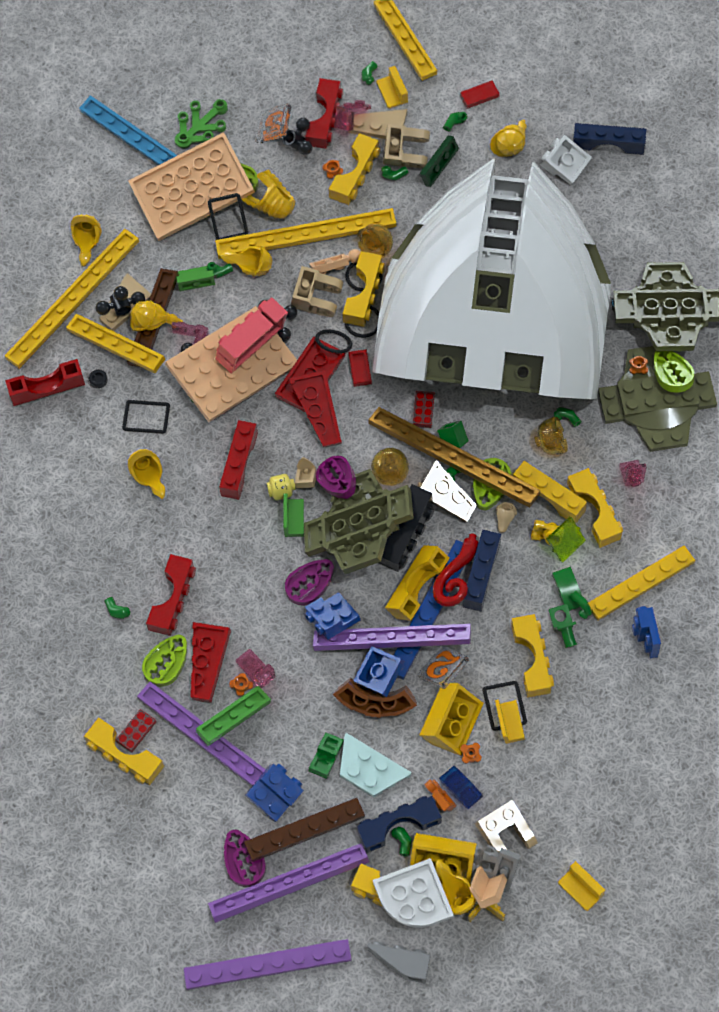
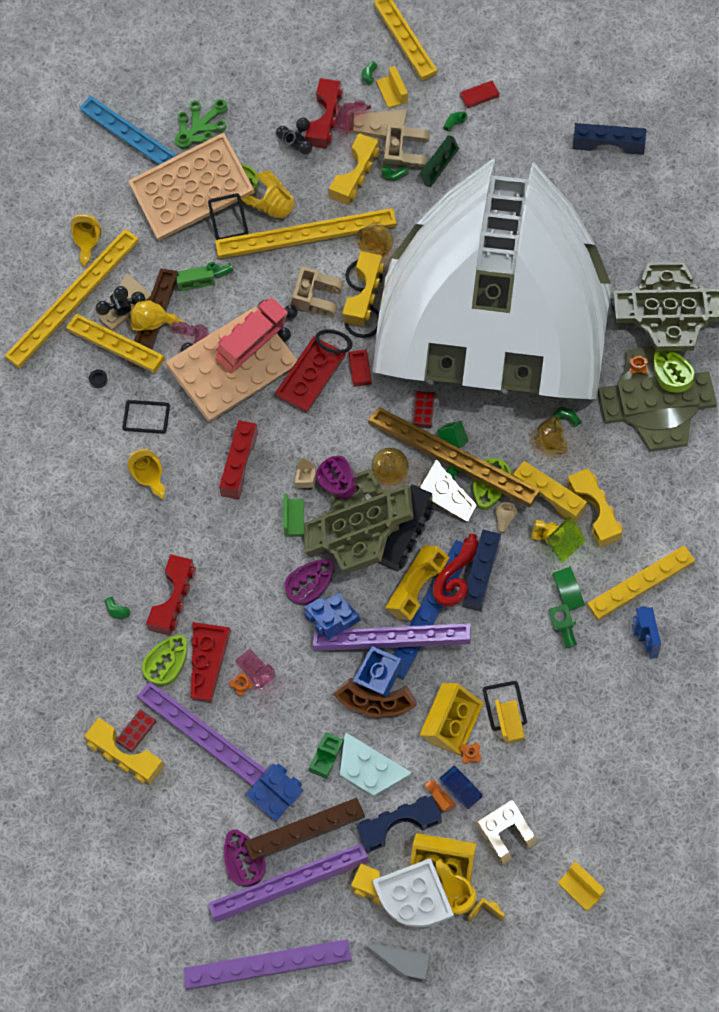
(26, 389): red arch -> none
(233, 715): bright green plate -> none
(252, 260): yellow piece -> none
(273, 123): clear tile -> none
(279, 485): light yellow head -> none
(318, 405): red wing -> none
(332, 164): orange plate -> none
(336, 262): light nougat plate -> none
(404, 838): green arm -> none
(443, 667): clear tile -> none
(487, 890): light nougat panel -> none
(505, 862): light grey plate -> none
(509, 140): yellow piece -> none
(526, 632): yellow arch -> none
(565, 159): white plate -> none
(582, 603): green arm -> none
(633, 472): clear pink bracket -> none

